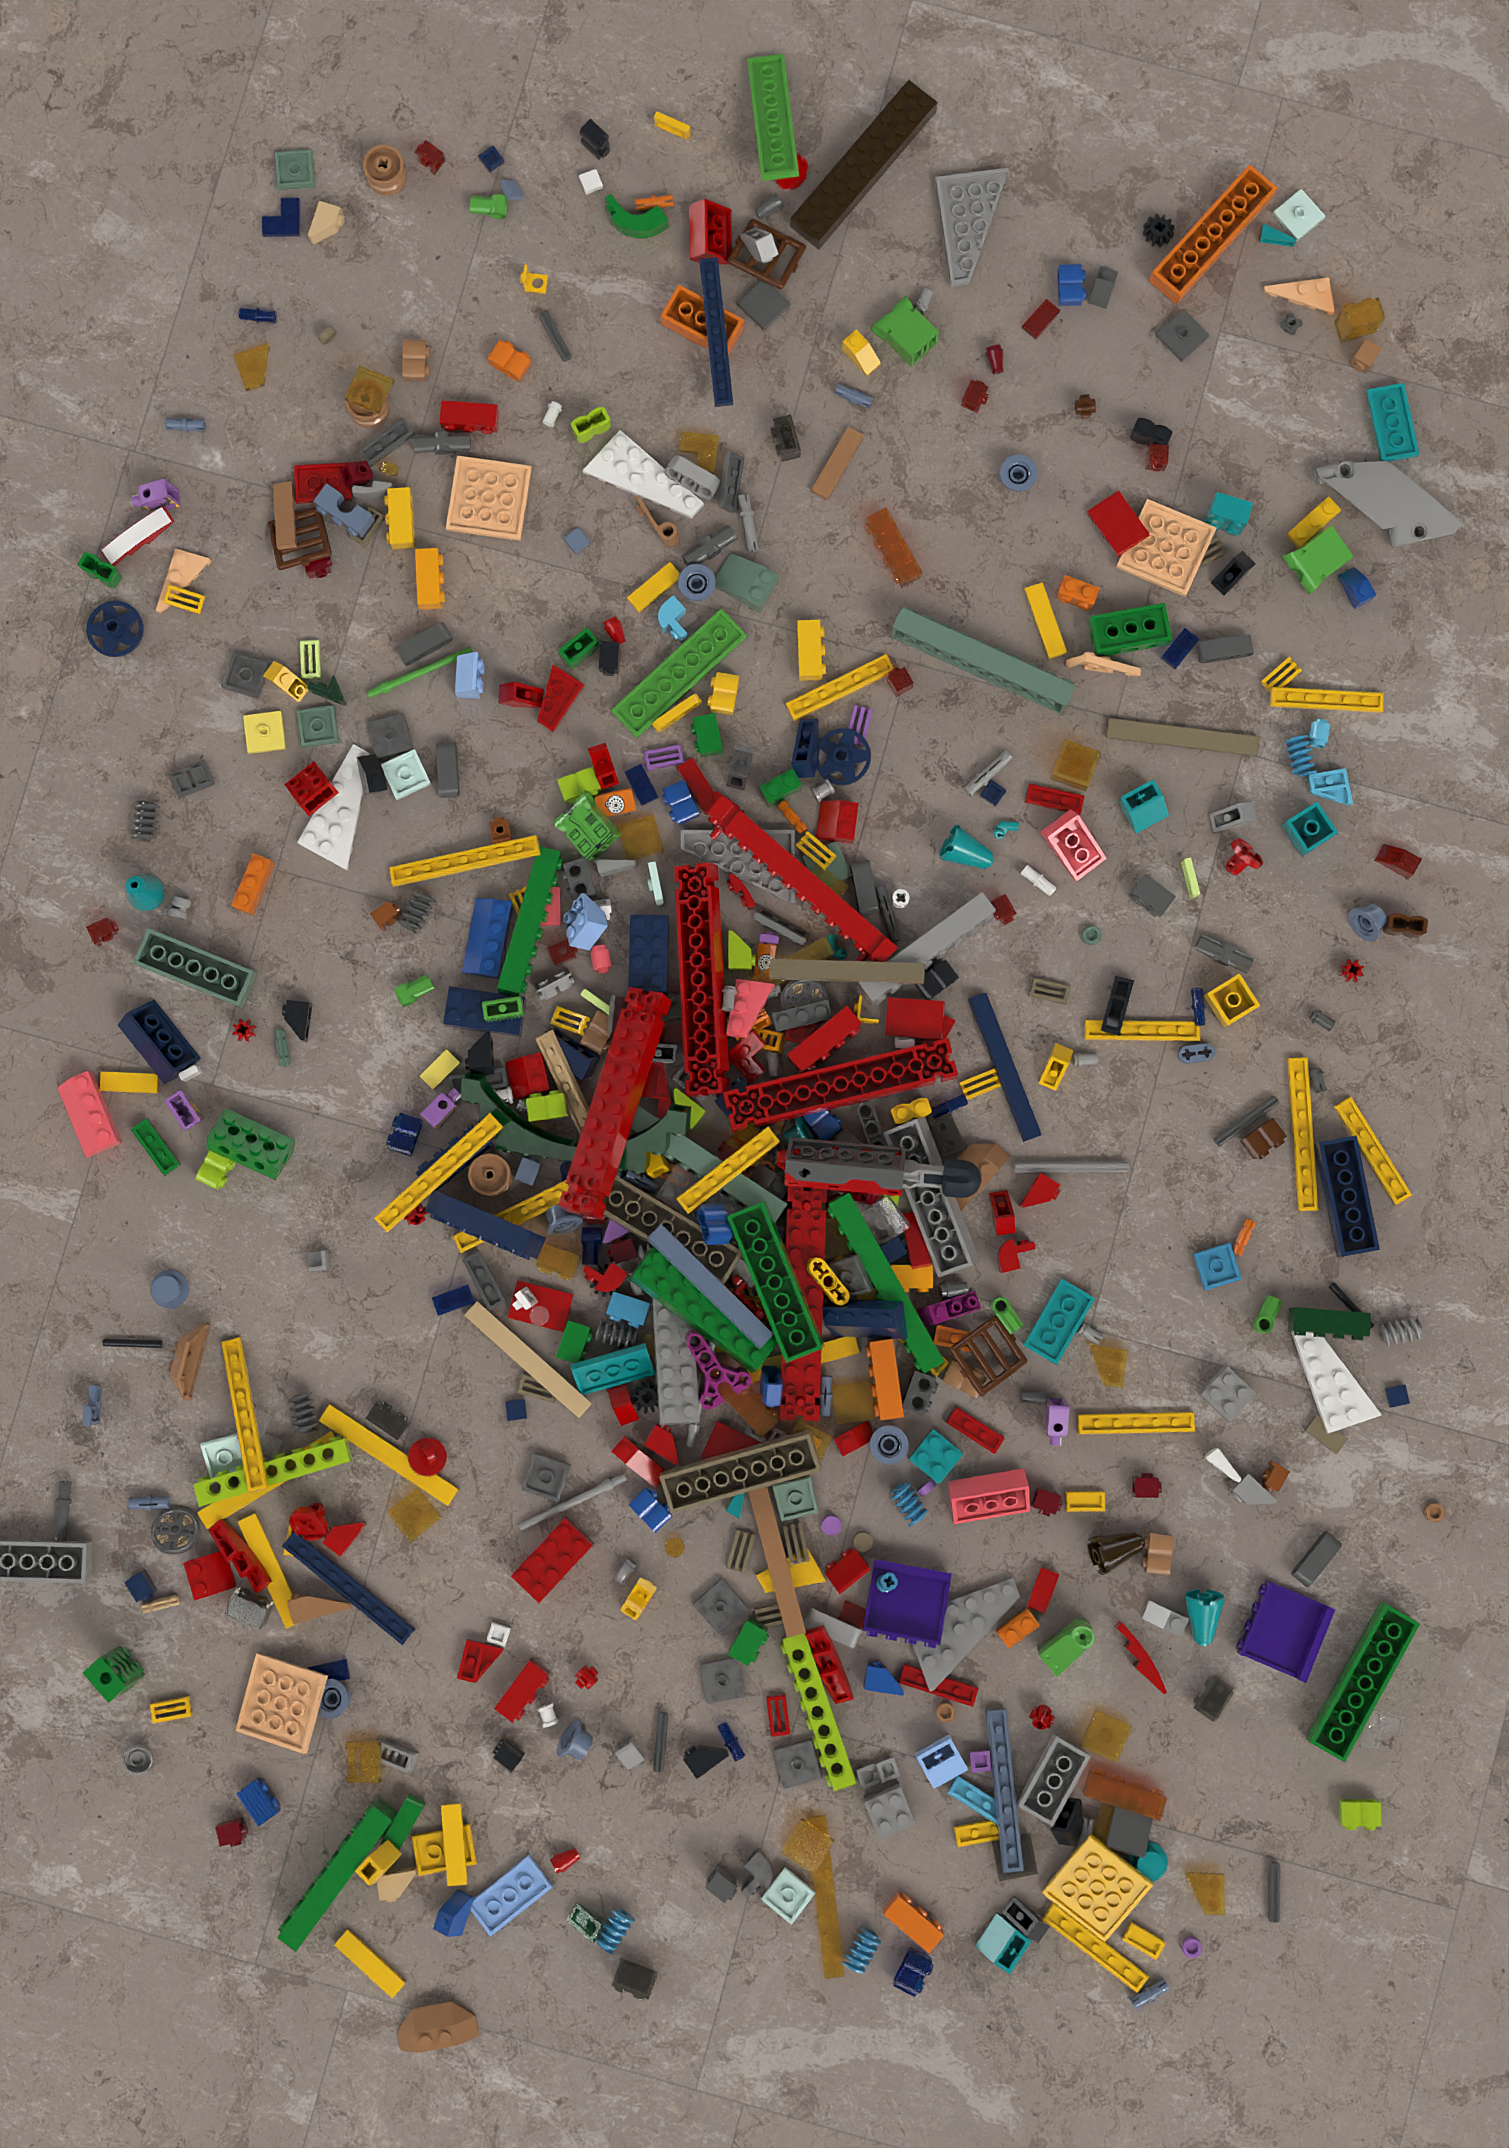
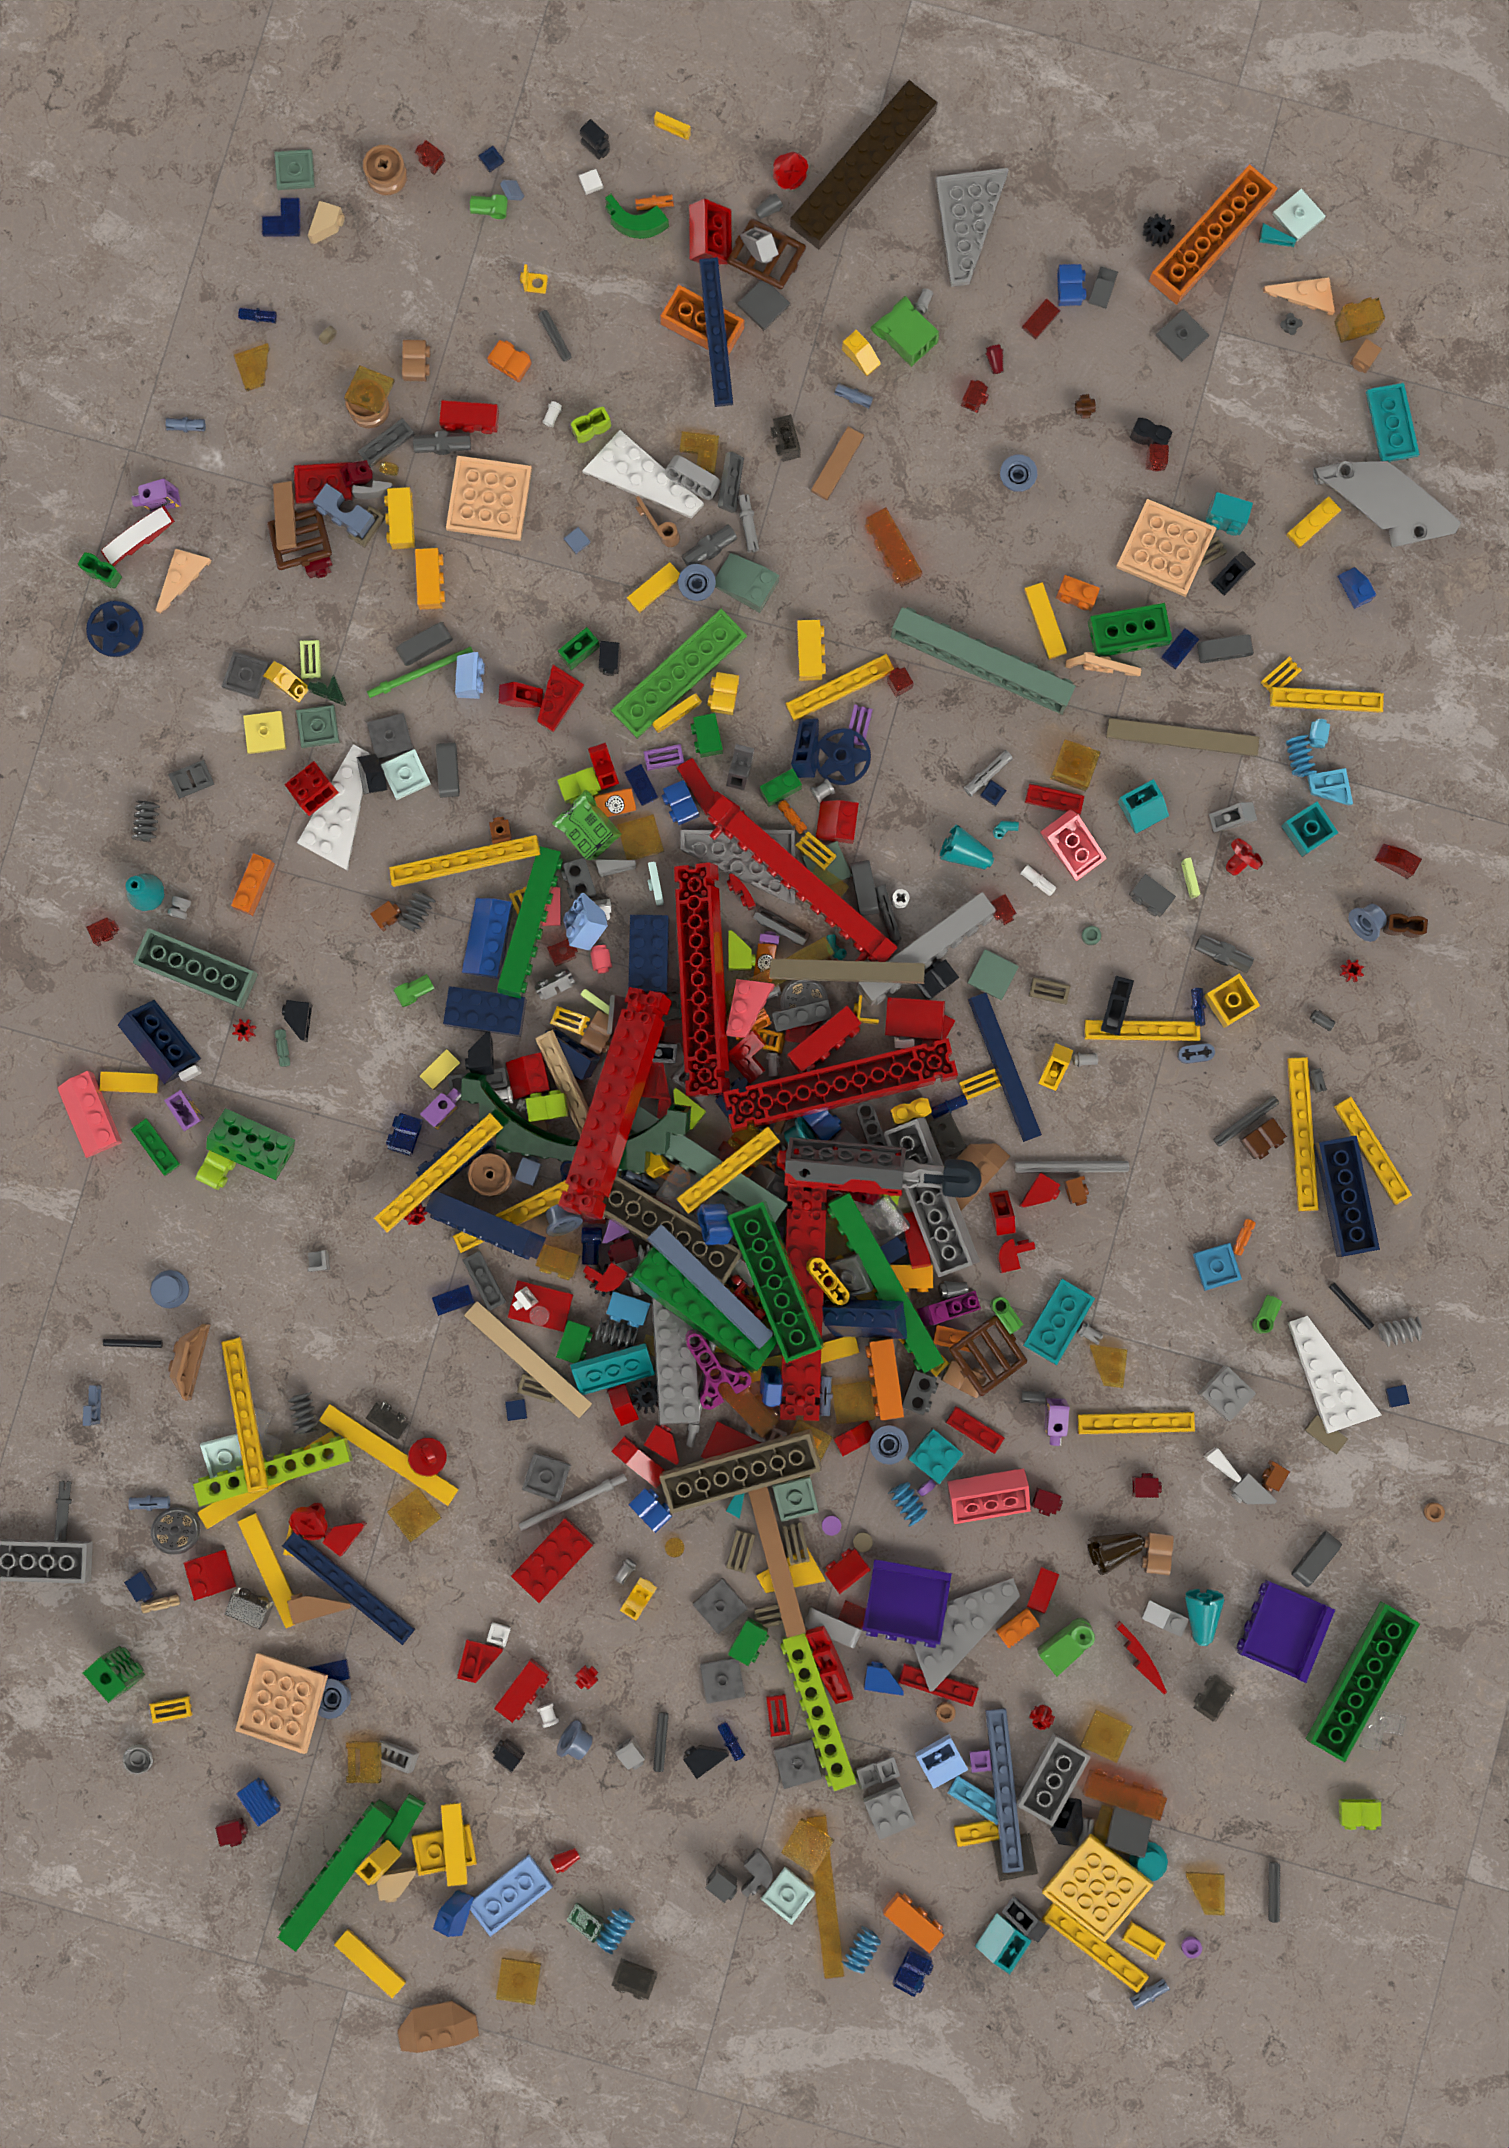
(199, 604): yellow tile -> none
(239, 1553): red slope -> none
(503, 1009): bright green brick -> none
(518, 1981): none -> clear yellow plate
(614, 630): red cone -> none
(669, 616): medium azure brick -> none
(728, 998): light grey pin -> none
(772, 117): bright green plate -> none
(881, 1585): dark azure bush -> none
(993, 974): none -> sand green tile
(1076, 1191): none -> dark orange brick
(1085, 1500): yellow tile -> none
(1118, 523): red tile -> none
(1318, 558): bright green piece -> none
(1329, 1322): dark green brick -> none

